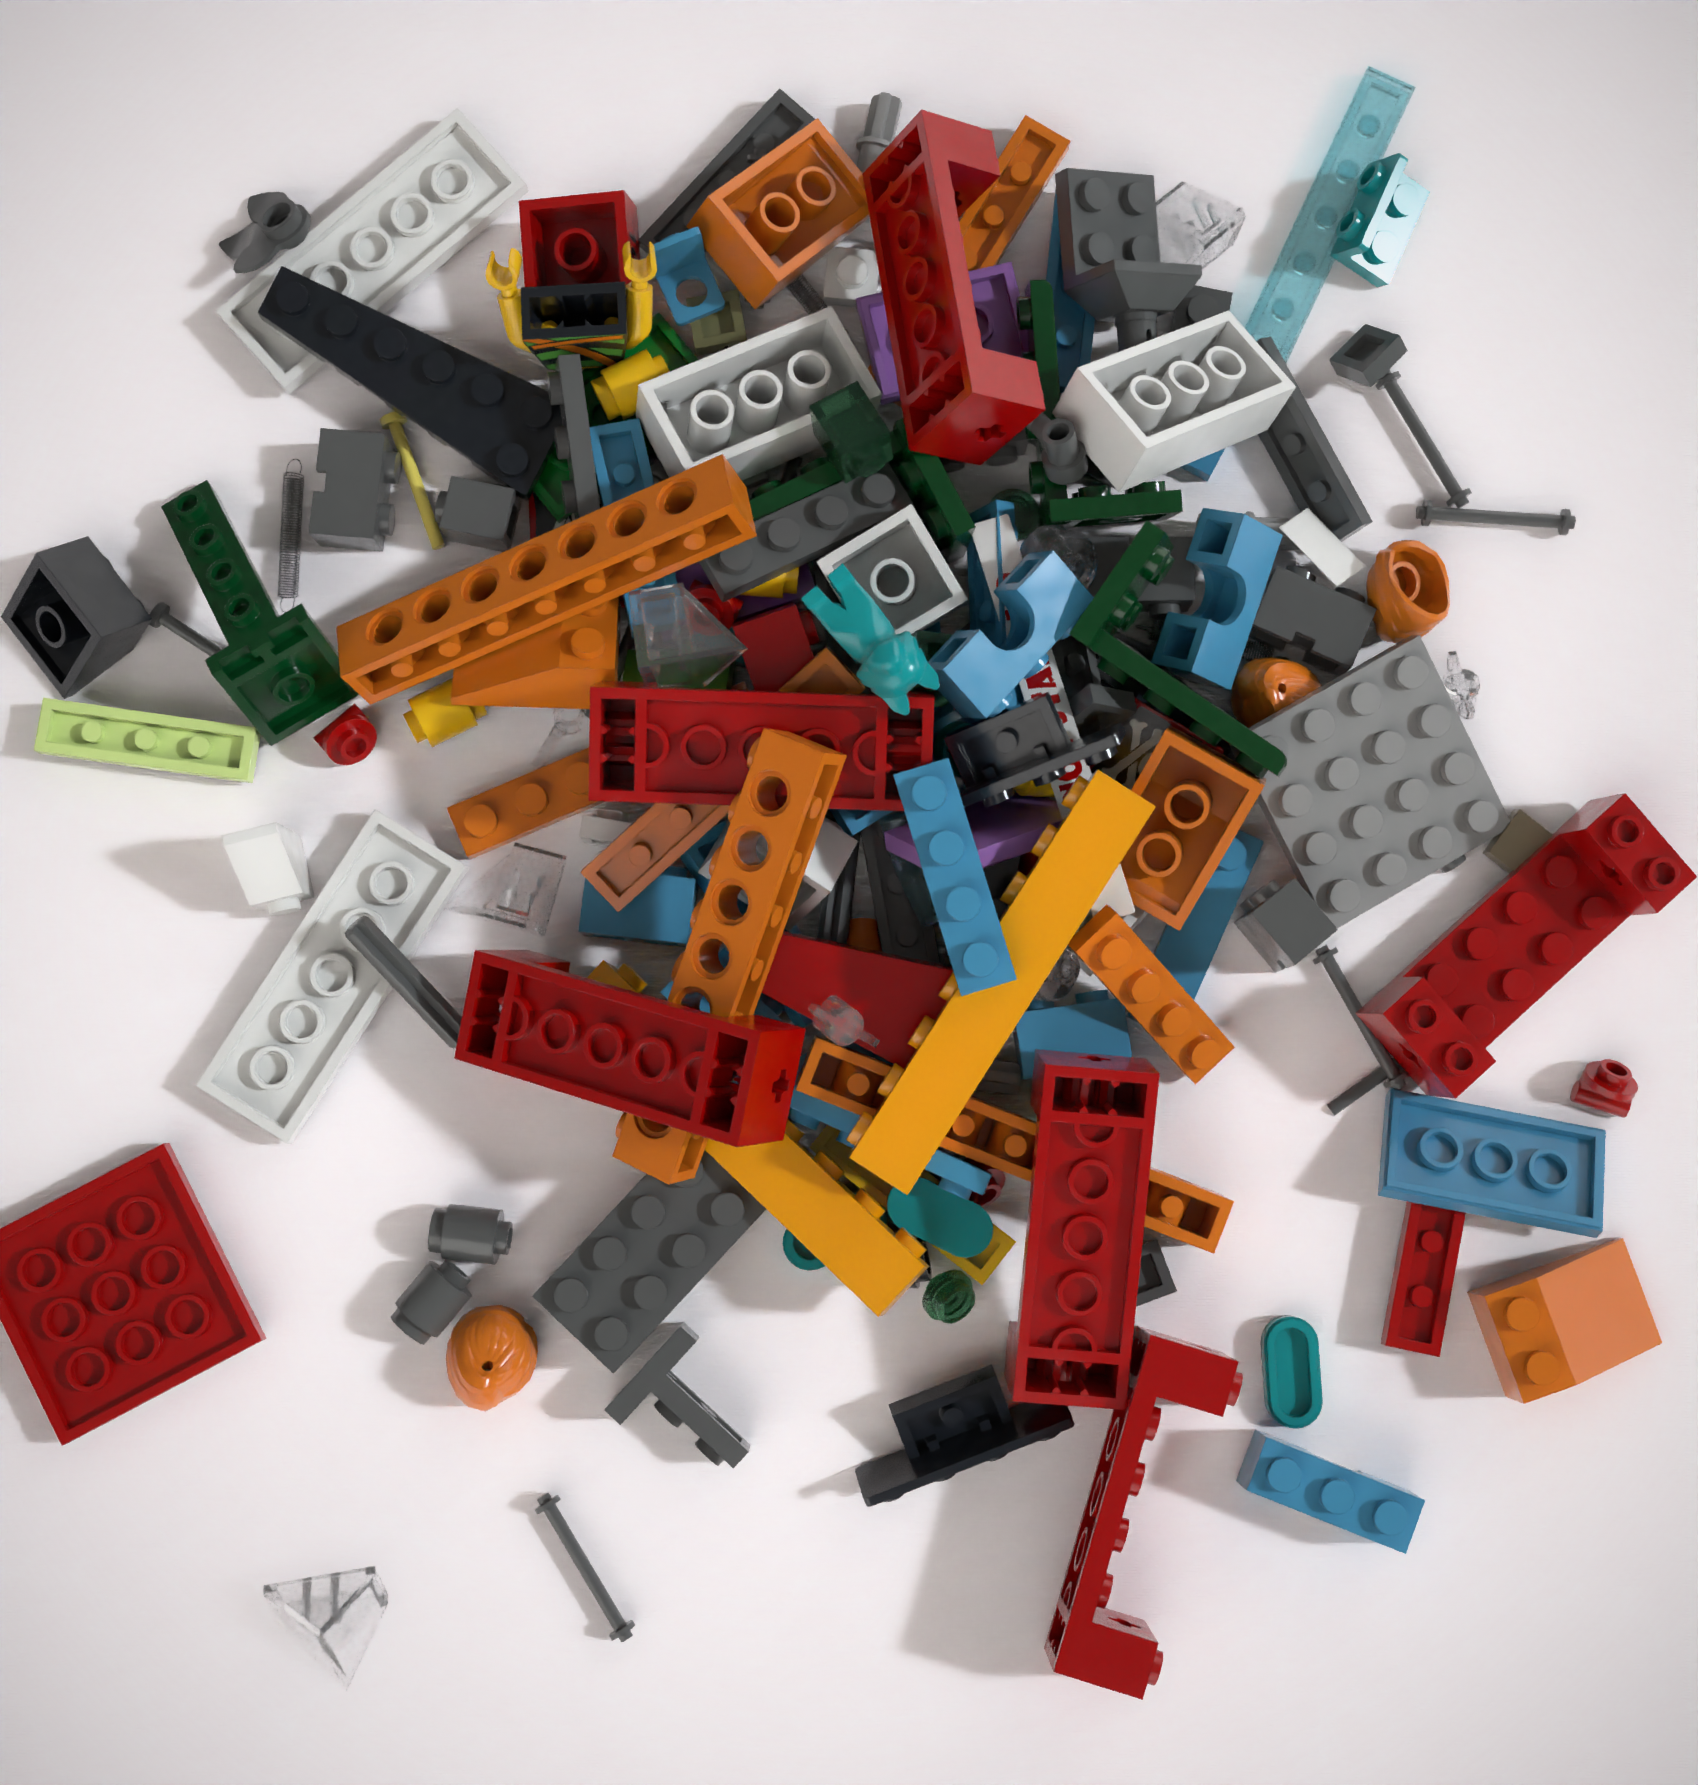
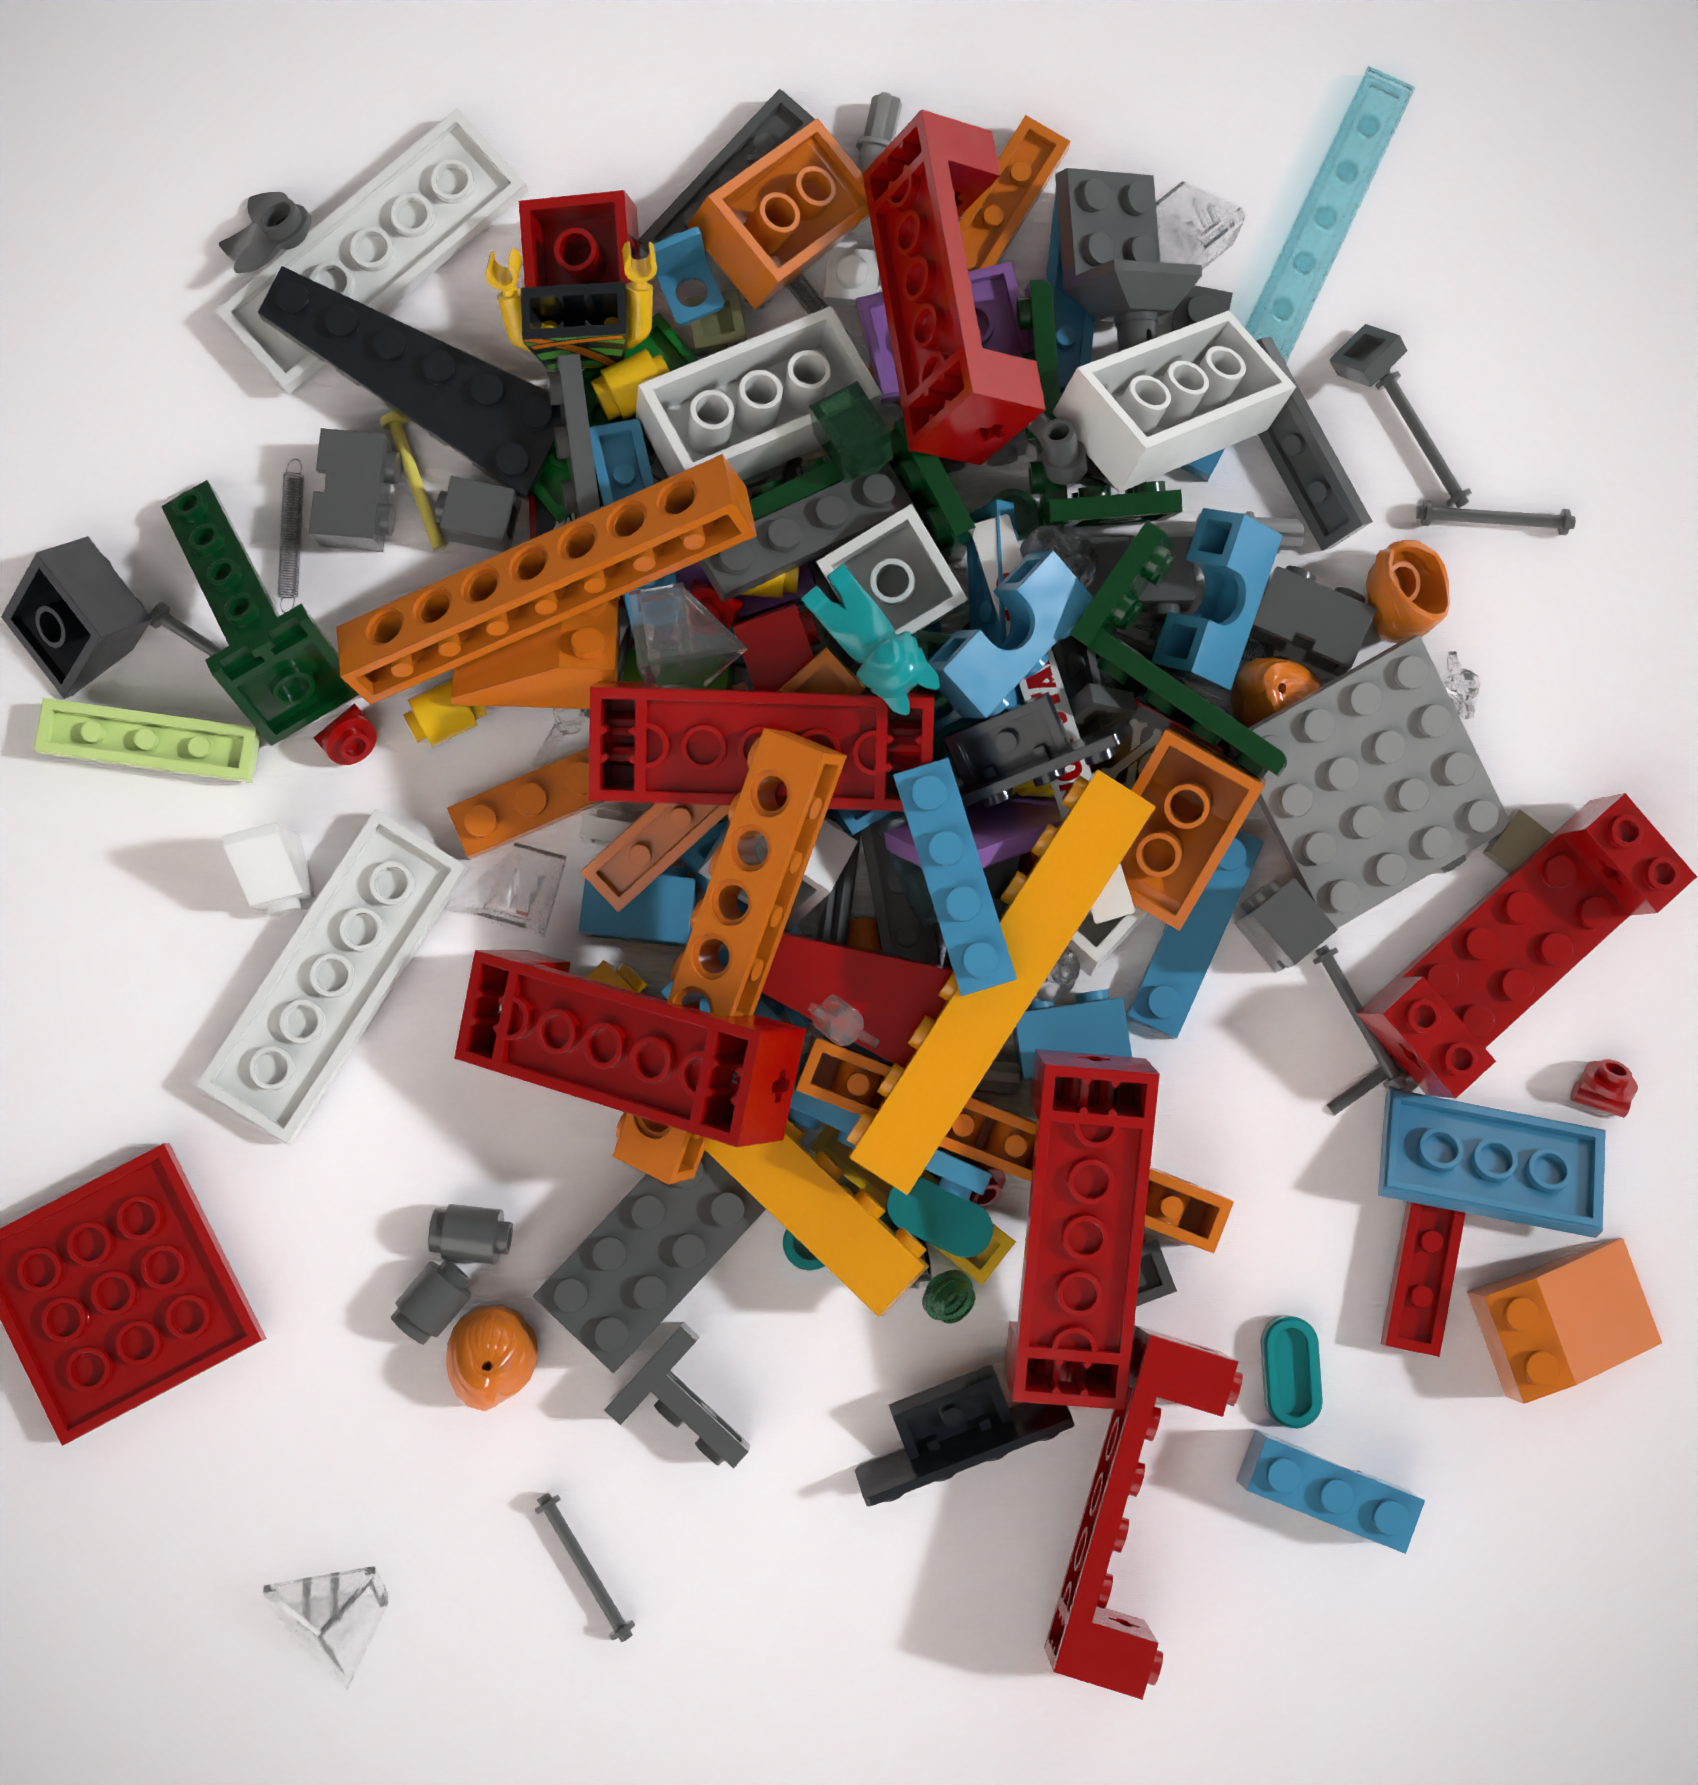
(405, 979): dark grey axle -> none
(1150, 994): orange plate -> none
(1322, 547): white sticker -> none
(1380, 220): bracket -> none

